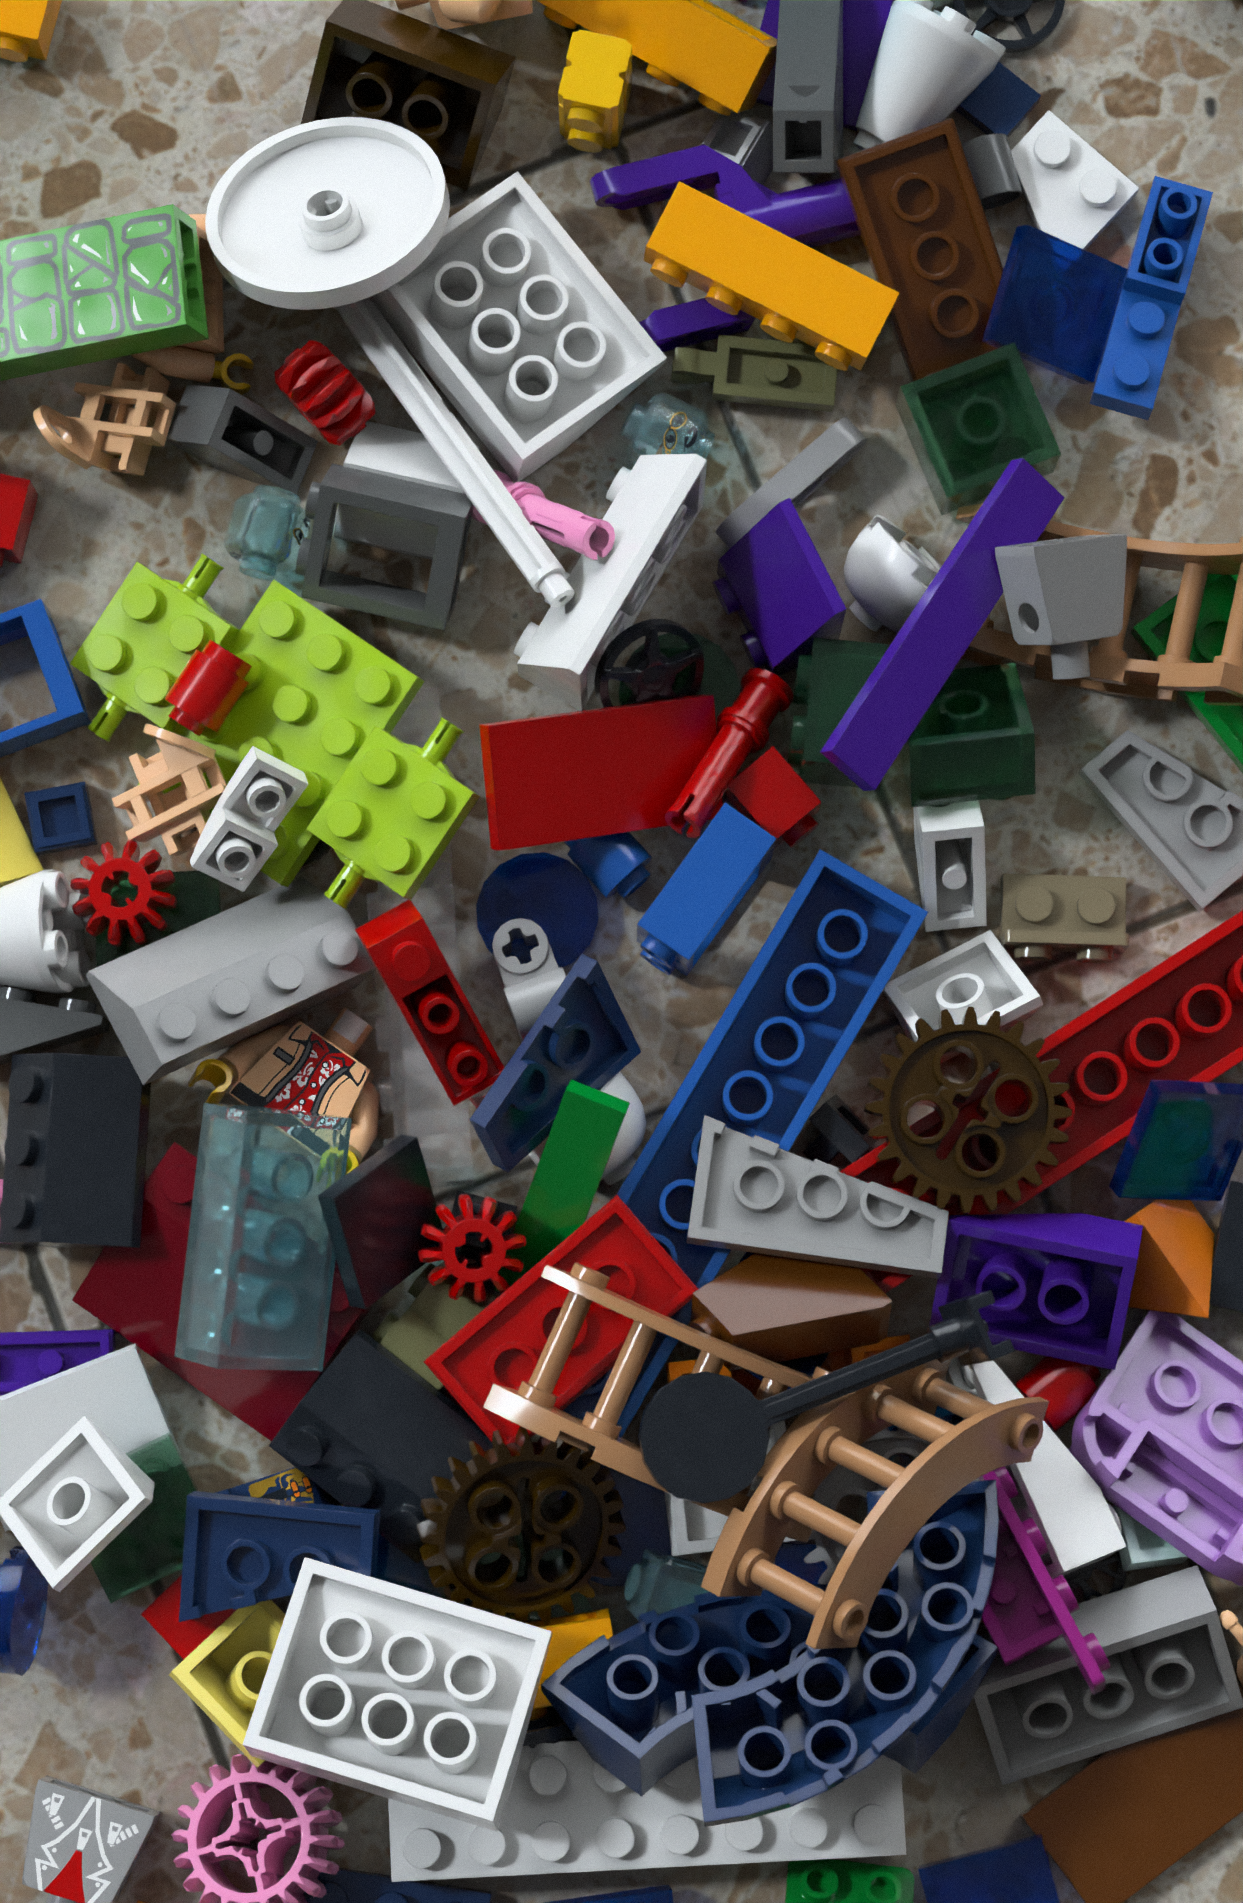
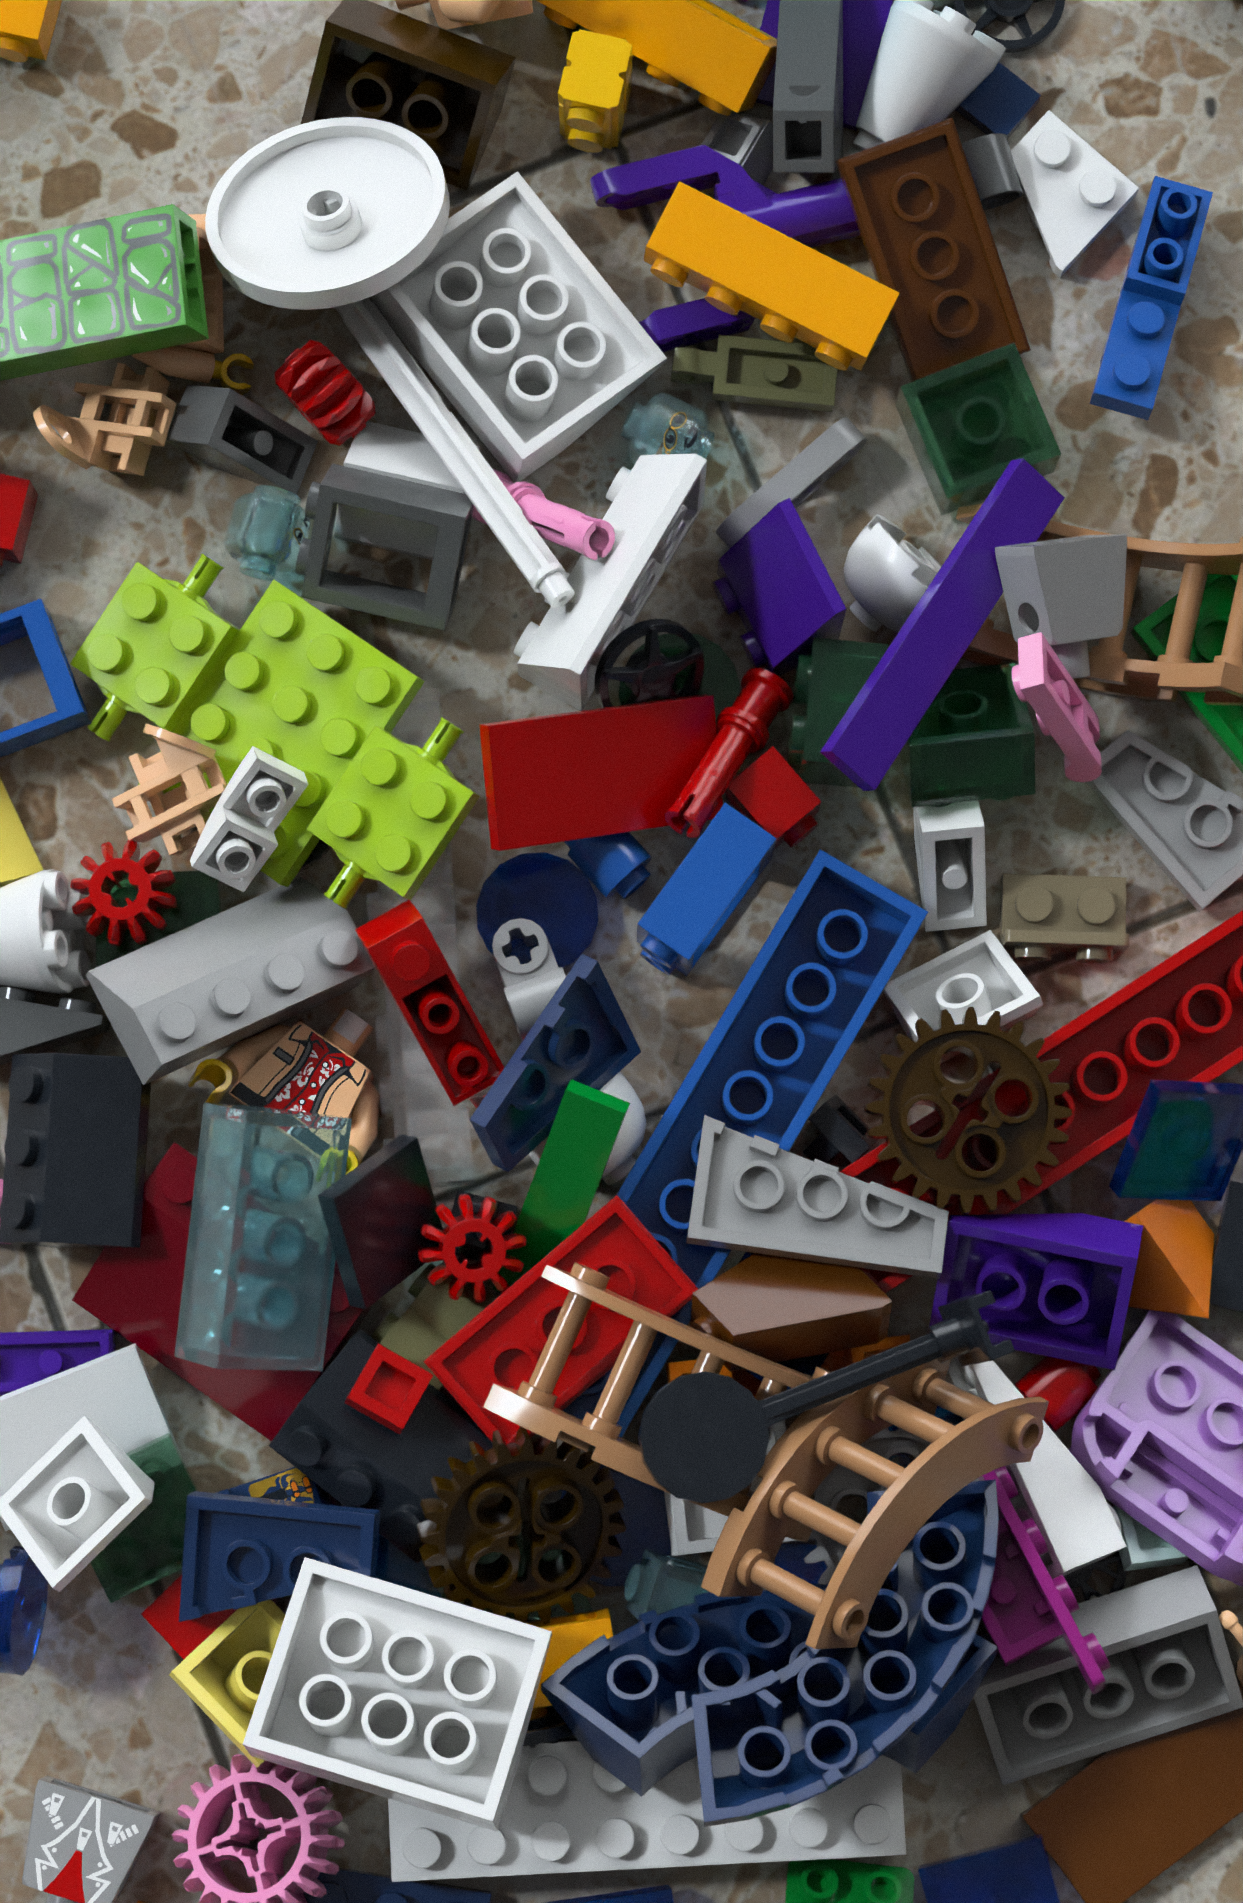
(61, 818): dark blue tile -> none
(208, 688): red brick -> none
(388, 1388): none -> red plate
(1055, 304): clear blue tile -> none
(1058, 706): none -> bright pink plate

